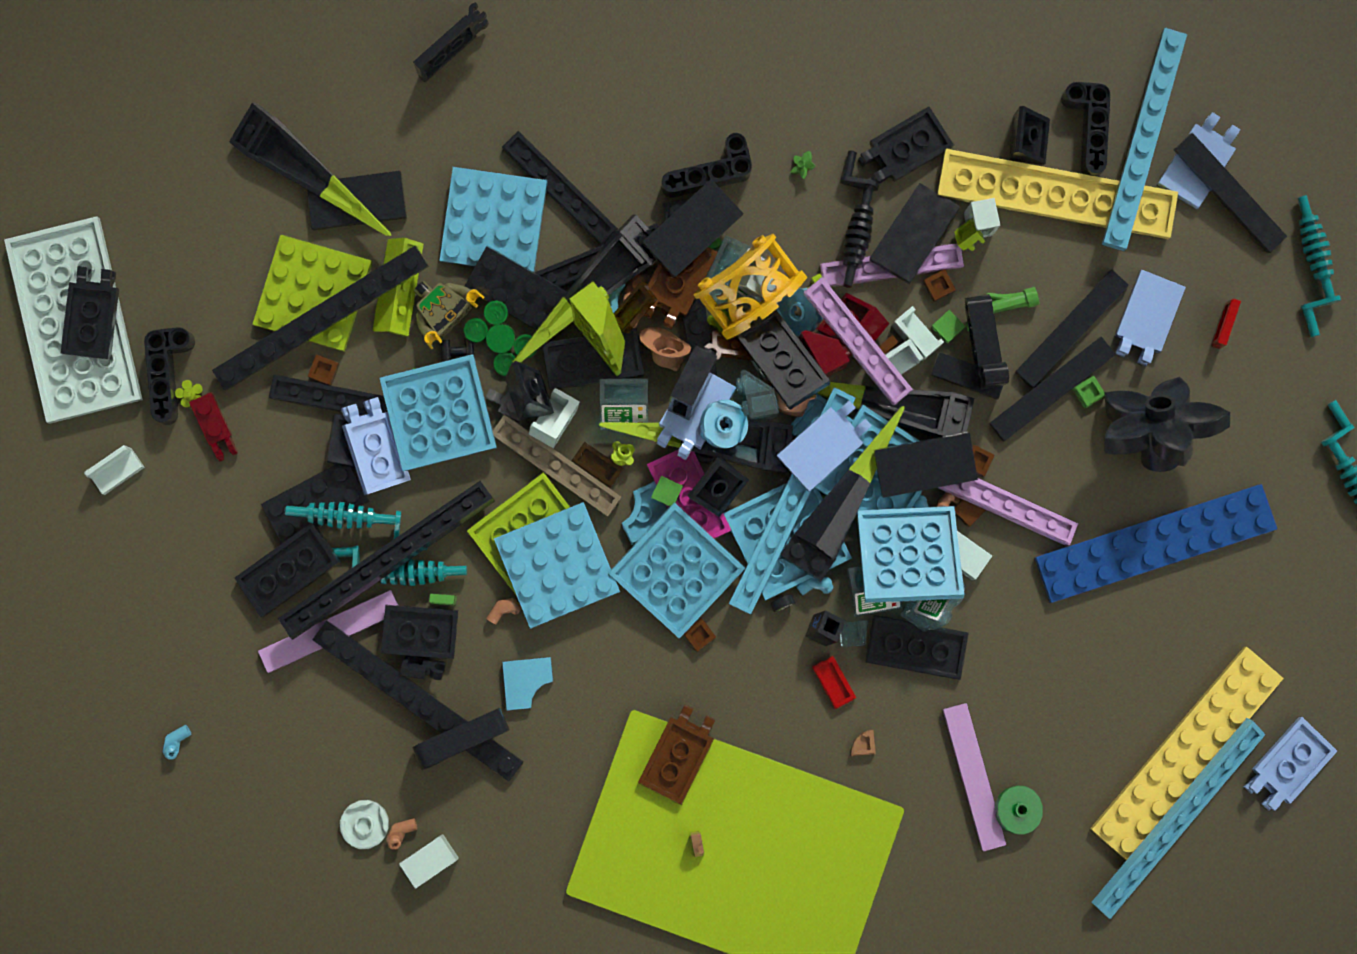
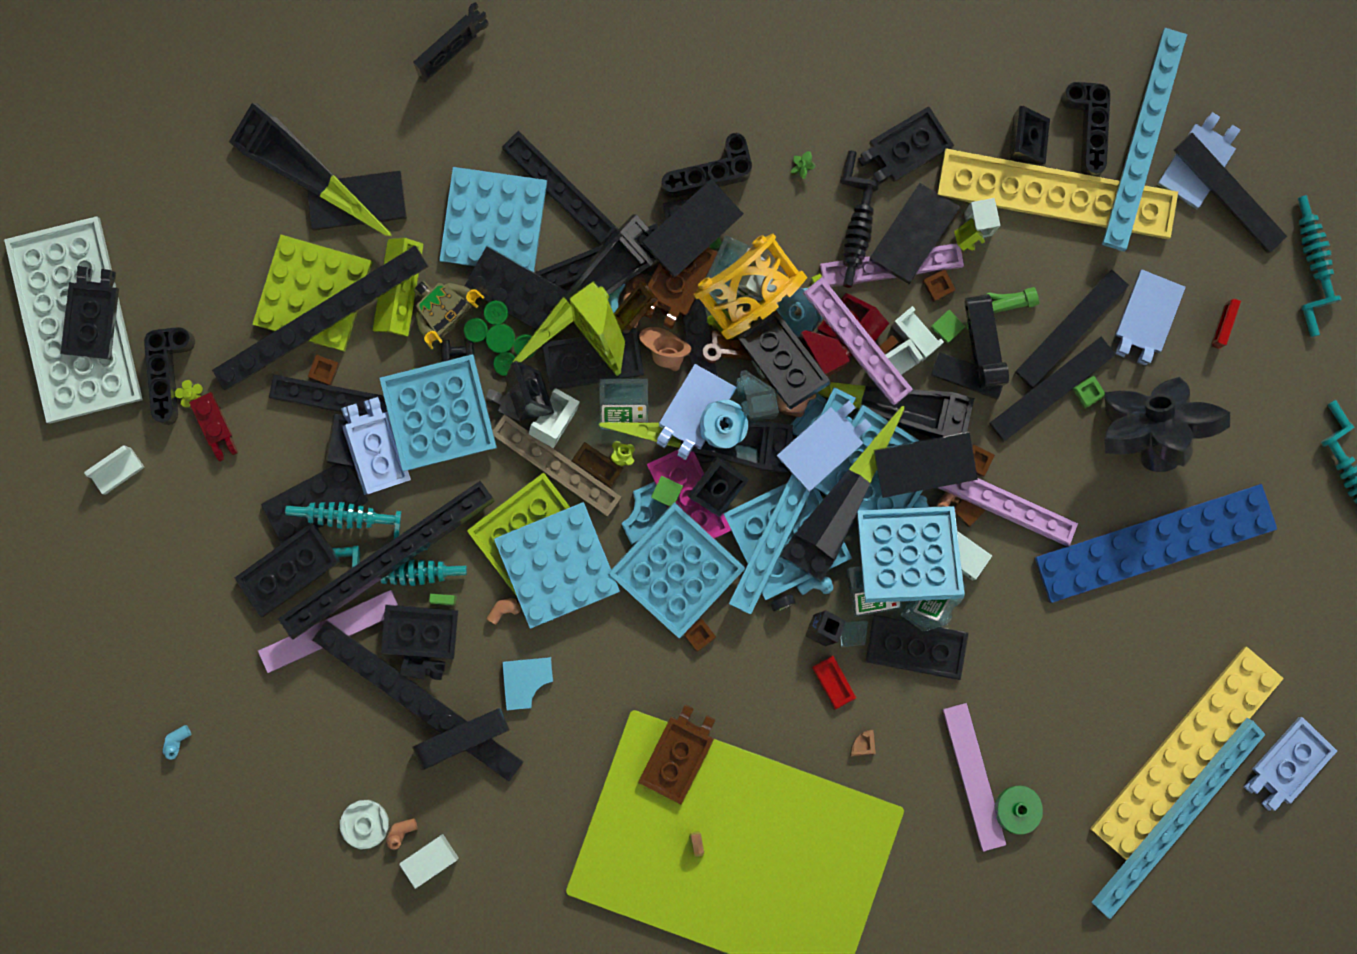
(692, 382): black brick -> none

